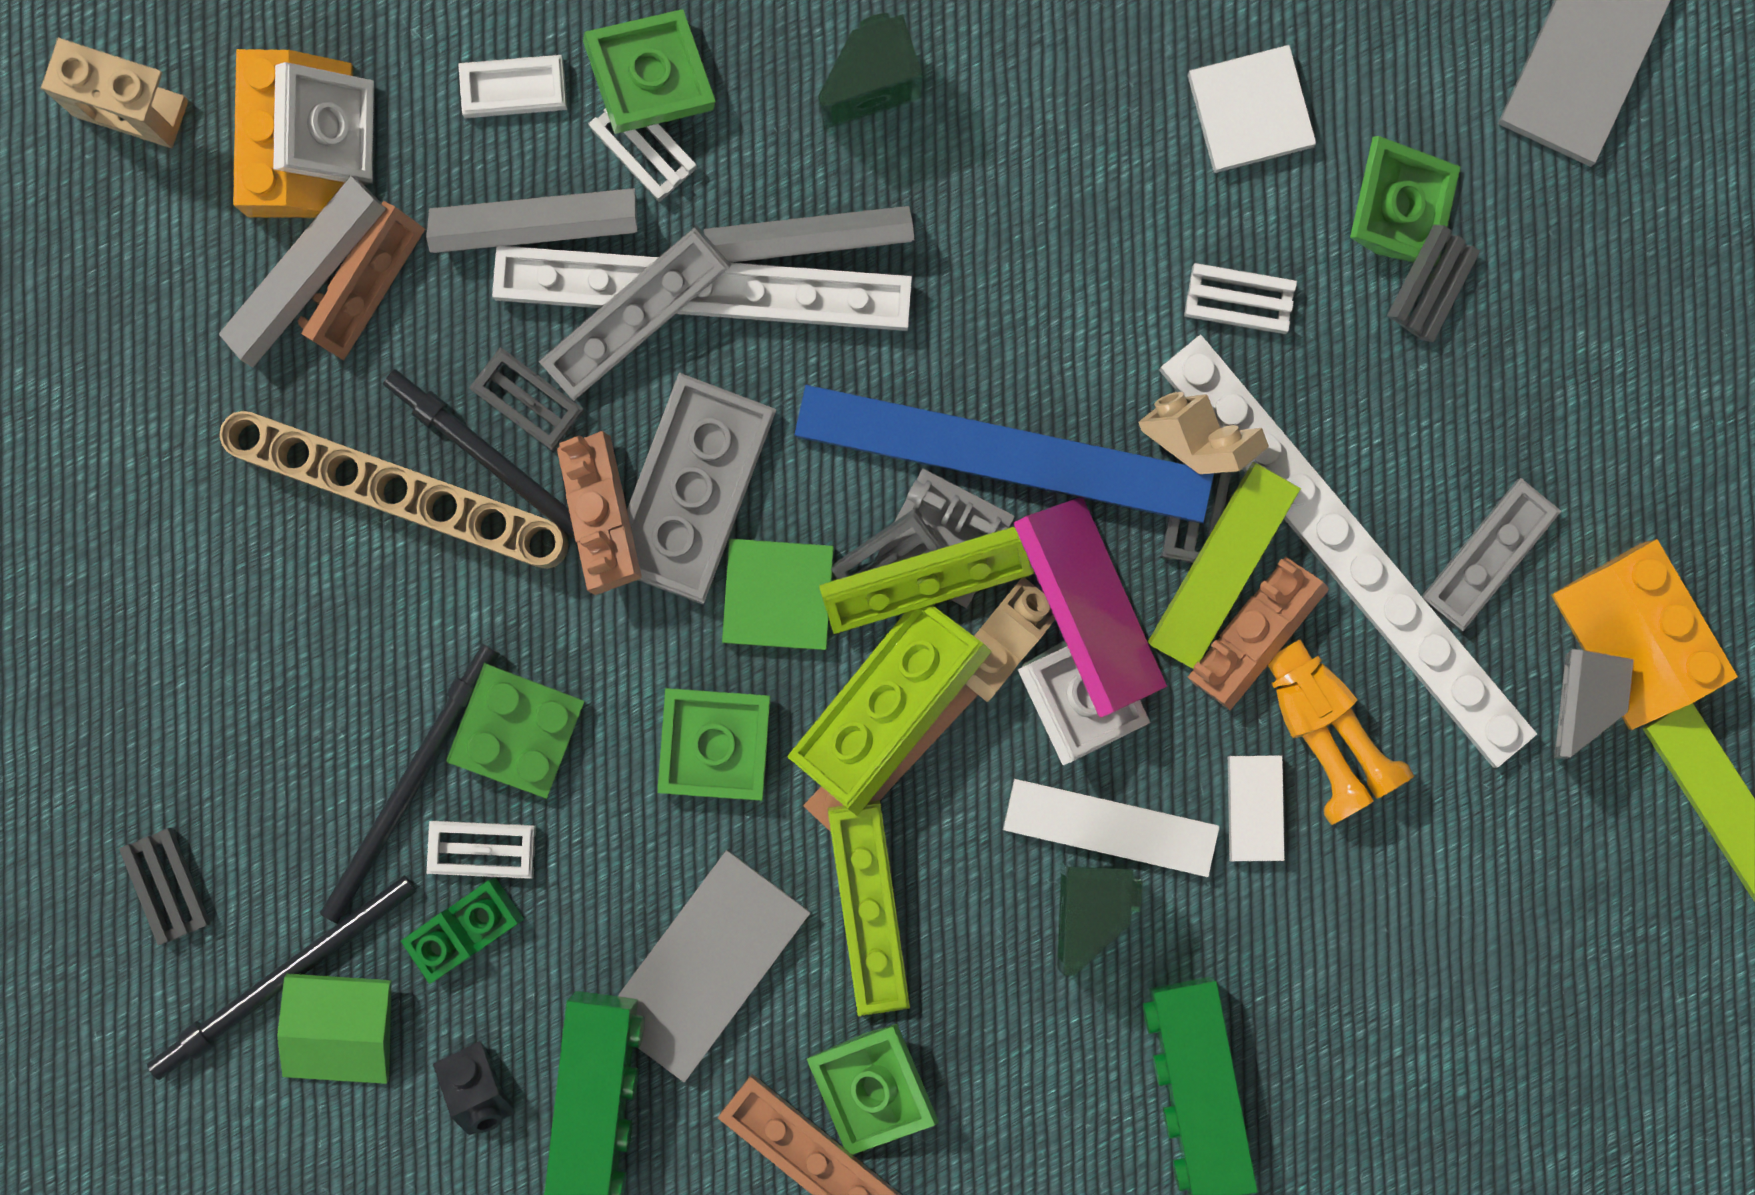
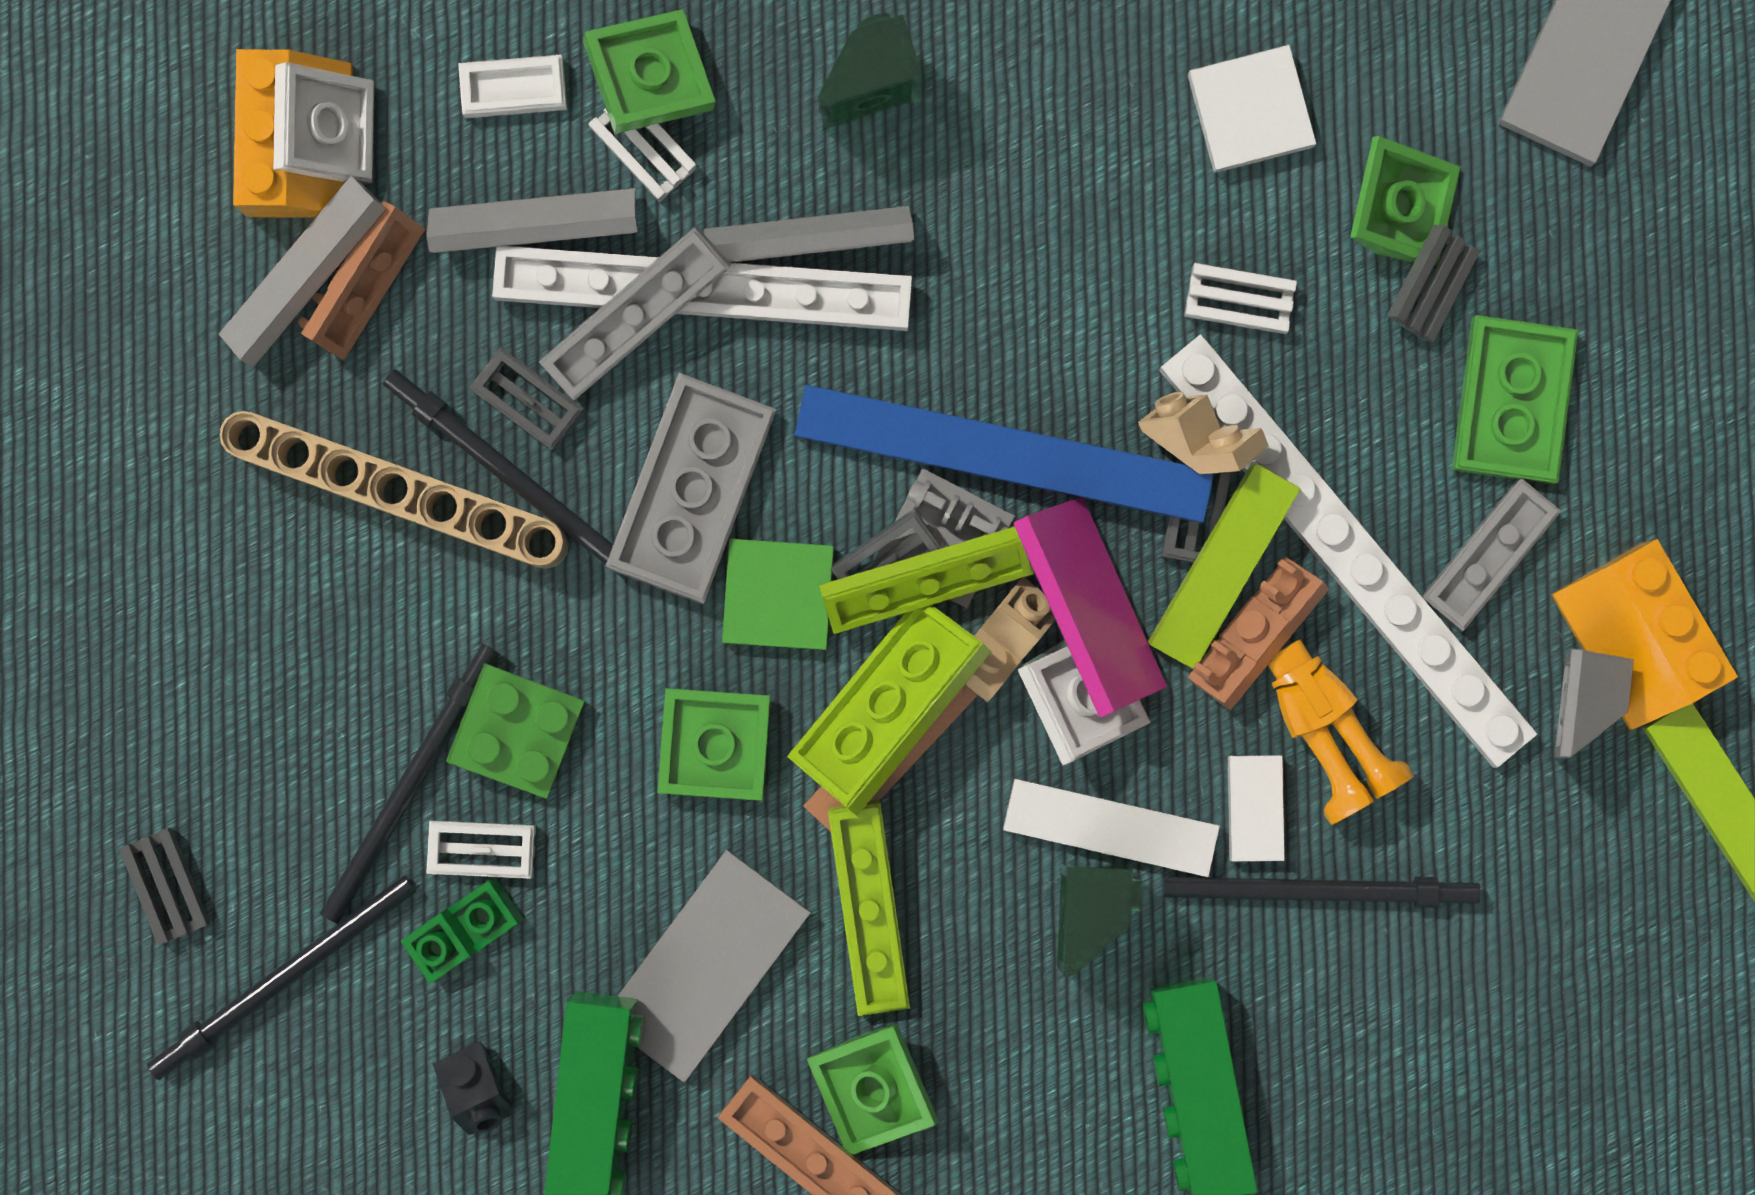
(112, 88): tan panel -> none
(335, 1028): bright green slope -> none
(598, 512): nougat plate -> none
(1422, 892): none -> black bar
(1514, 399): none -> bright green tile

